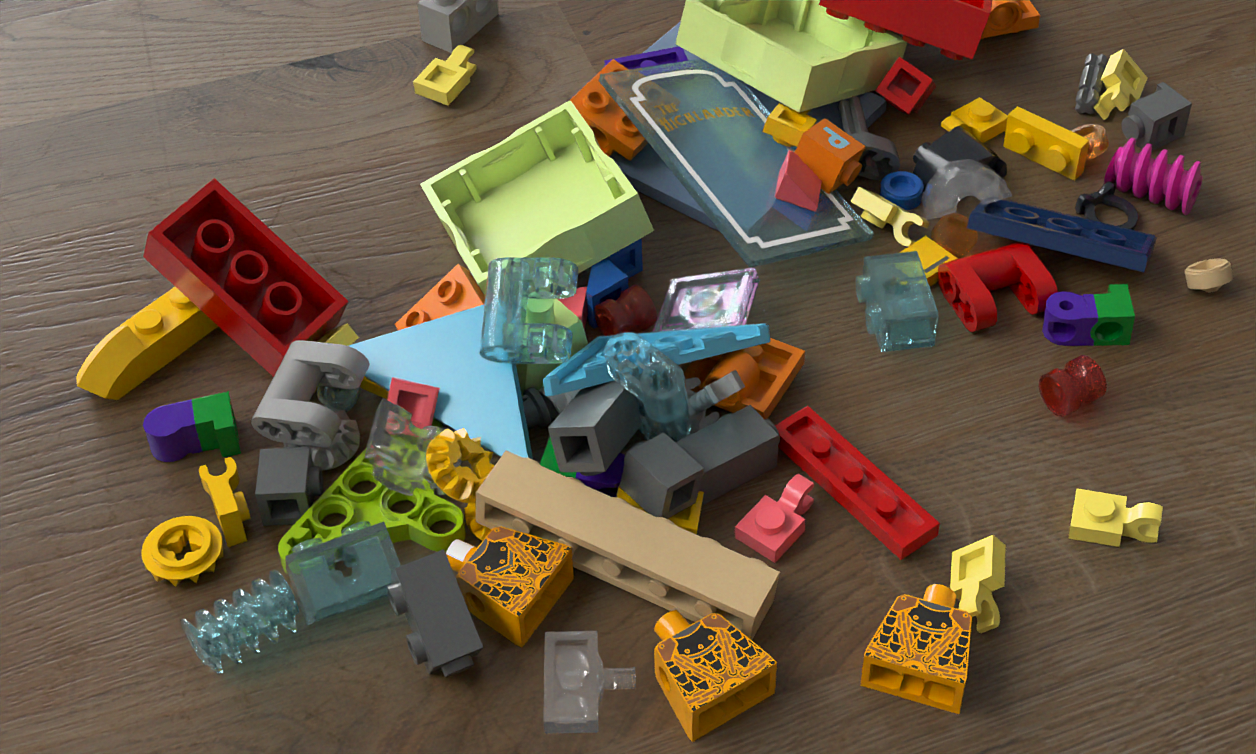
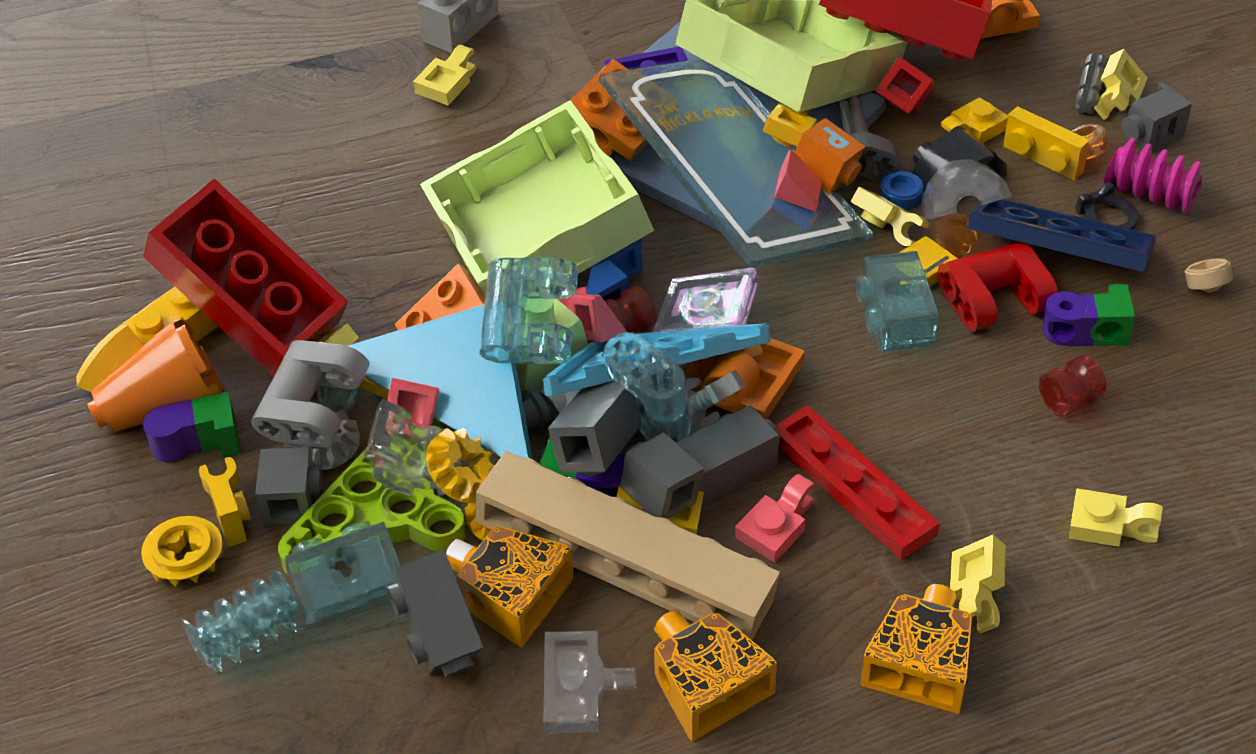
(158, 374): none -> orange cone
(596, 316): none -> coral slope

